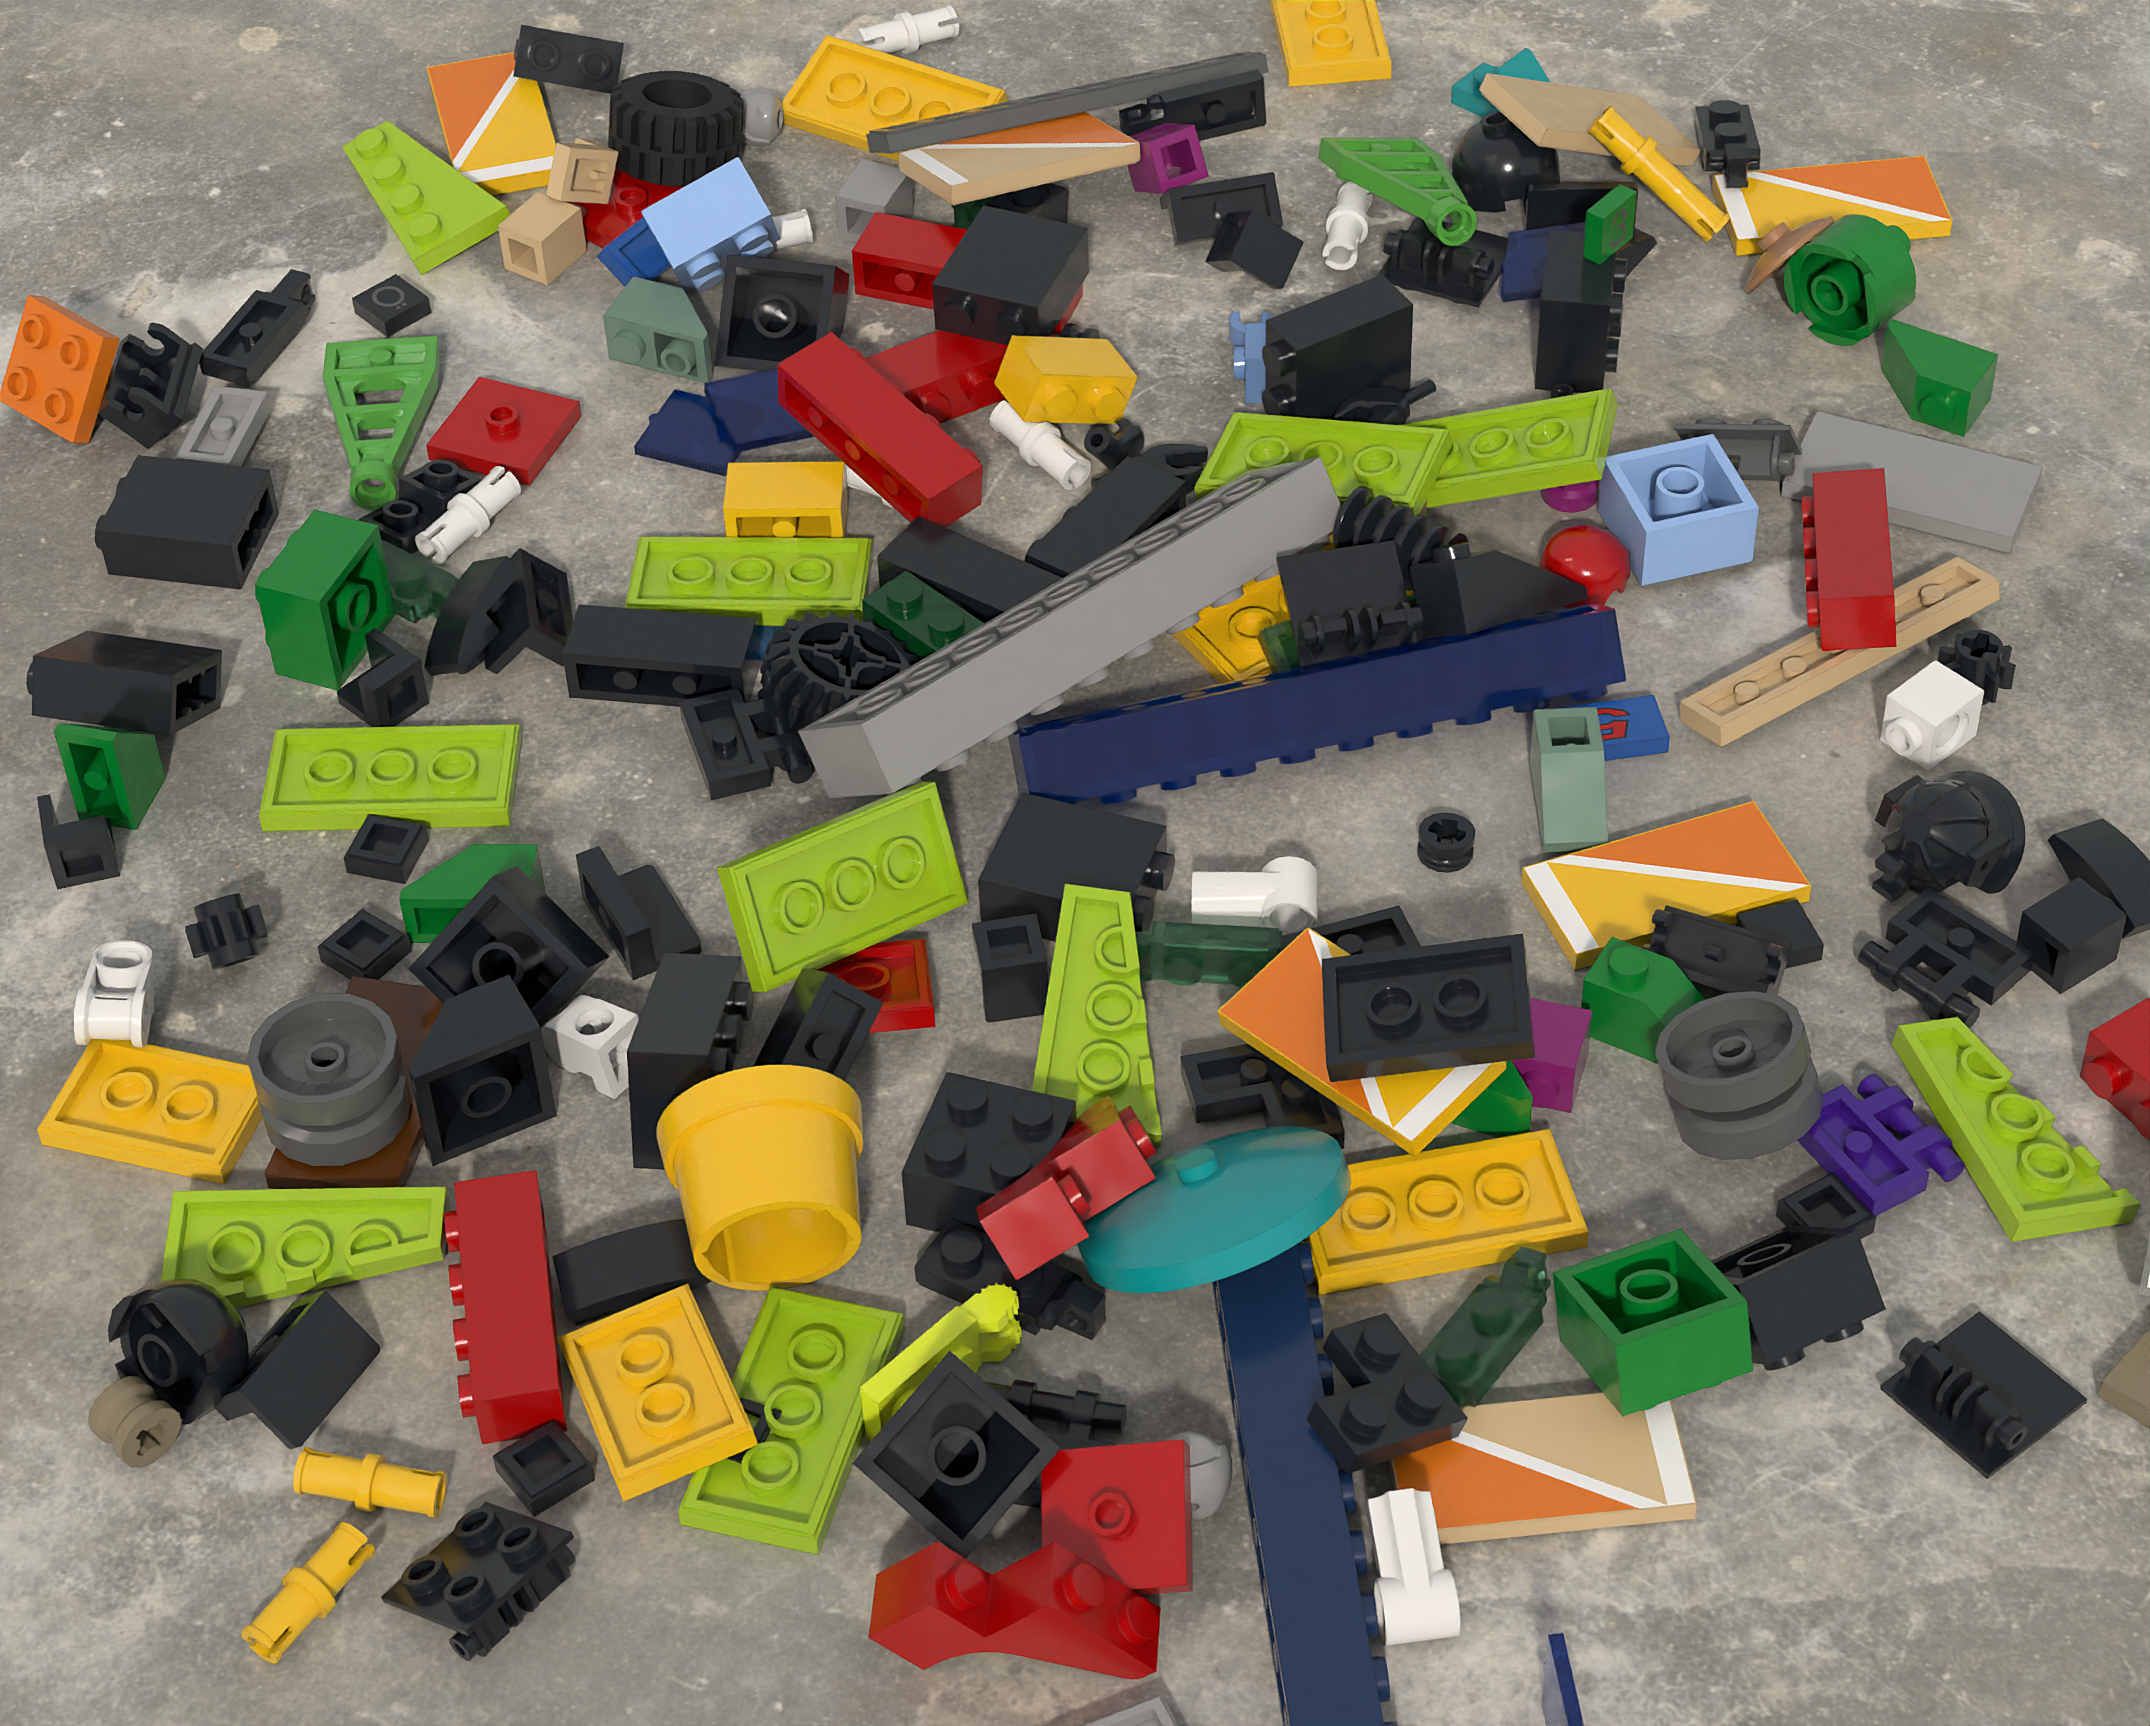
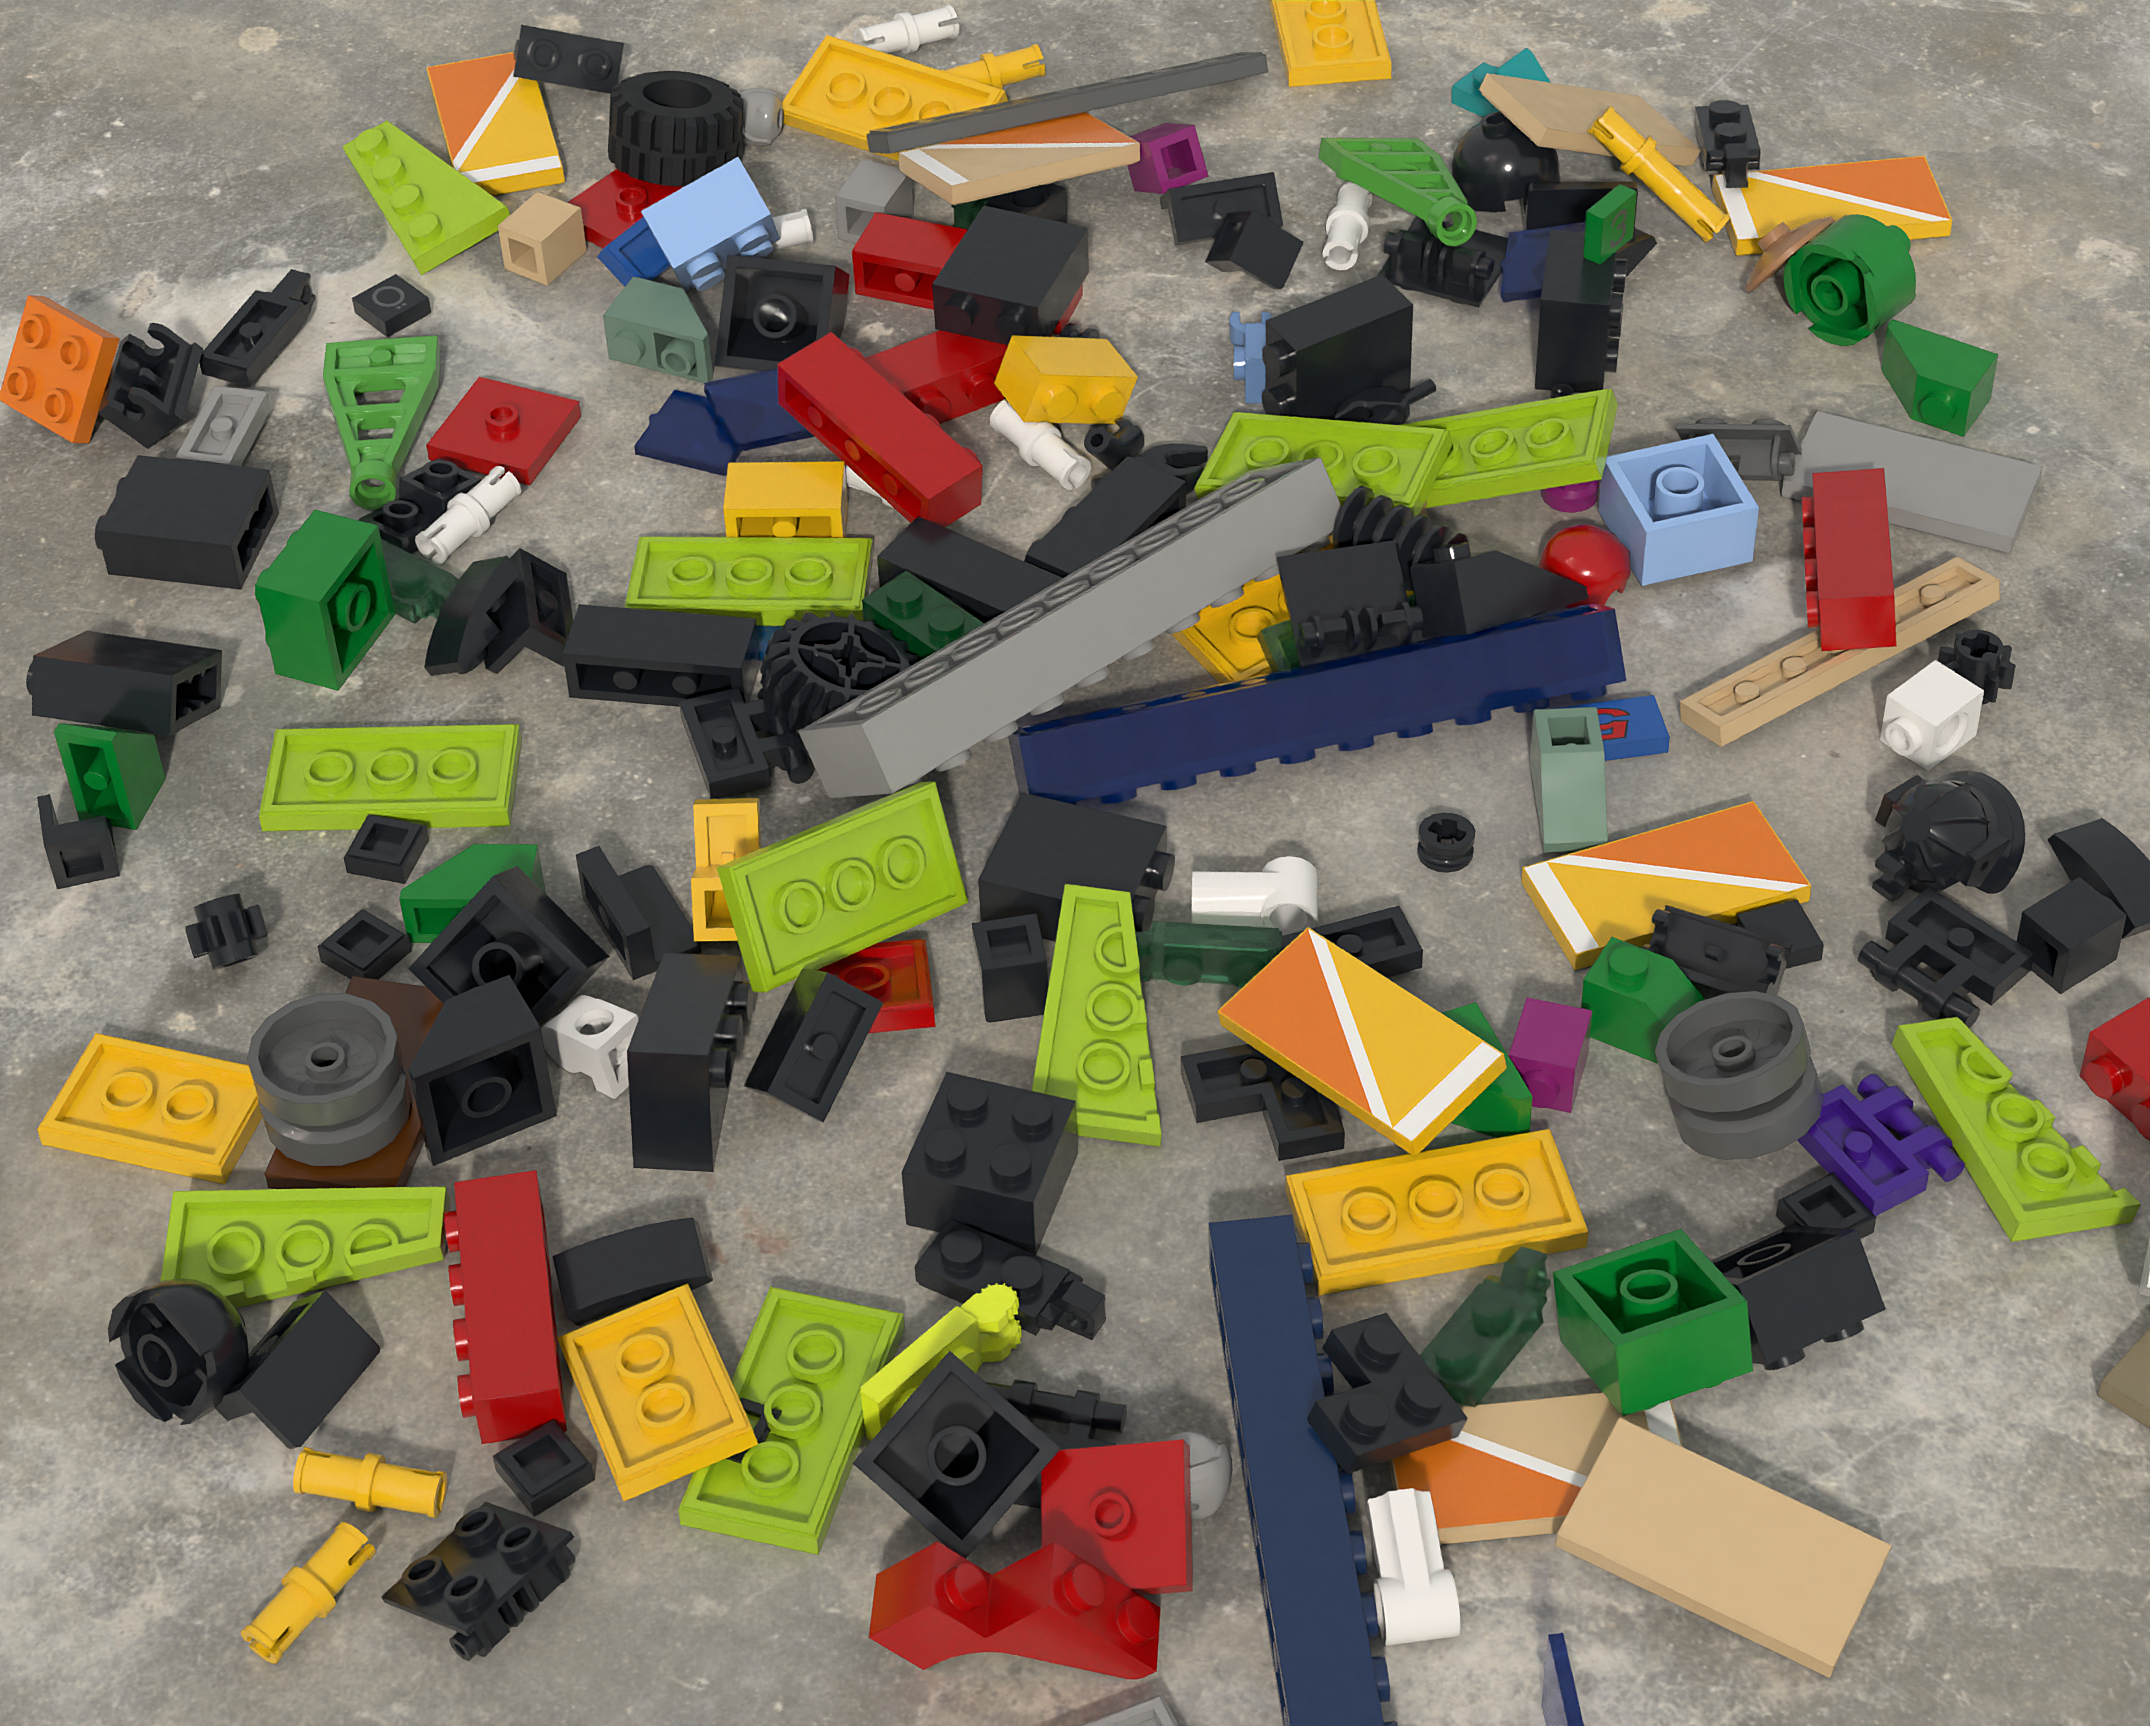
(116, 995): white piece -> none
(134, 1421): dark tan wheel -> none
(390, 688): black panel -> none
(582, 172): tan bracket -> none
(722, 833): none -> yellow brick
(766, 1174): yellow piece -> none
(1003, 68): none -> yellow pin
(1082, 1175): red arch -> none
(1212, 106): black hinge -> none
(1217, 1210): teal dish -> none
(1427, 1008): black plate -> none
(1723, 1546): none -> tan tile
(1981, 1393): black hinge -> none

